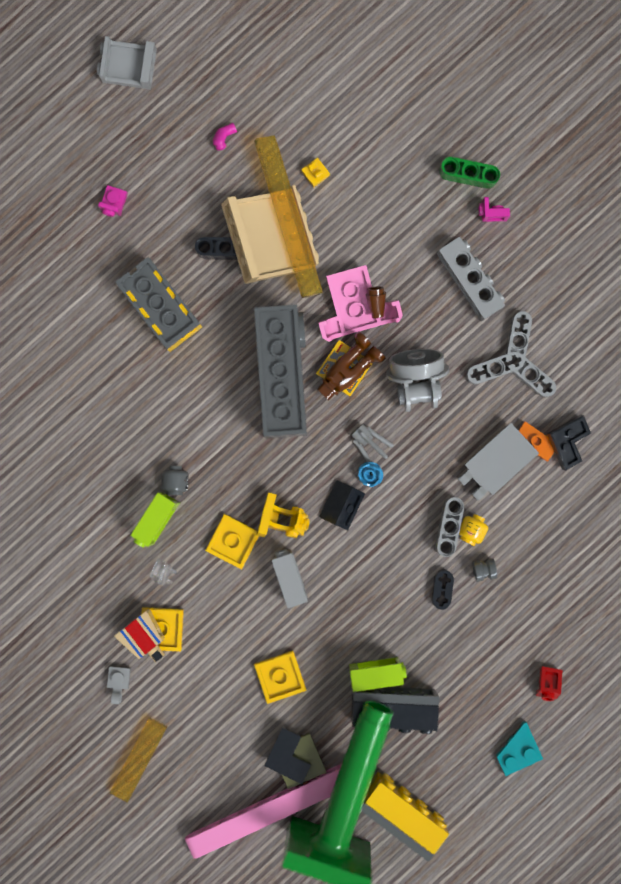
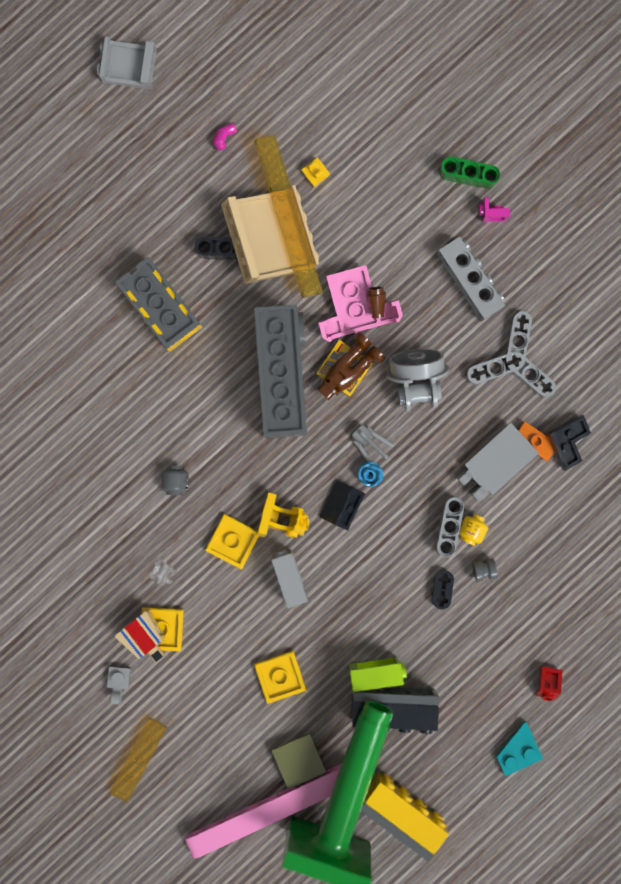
(113, 201): dark pink bracket -> none
(154, 520): lime window -> none
(282, 758): black tile -> none

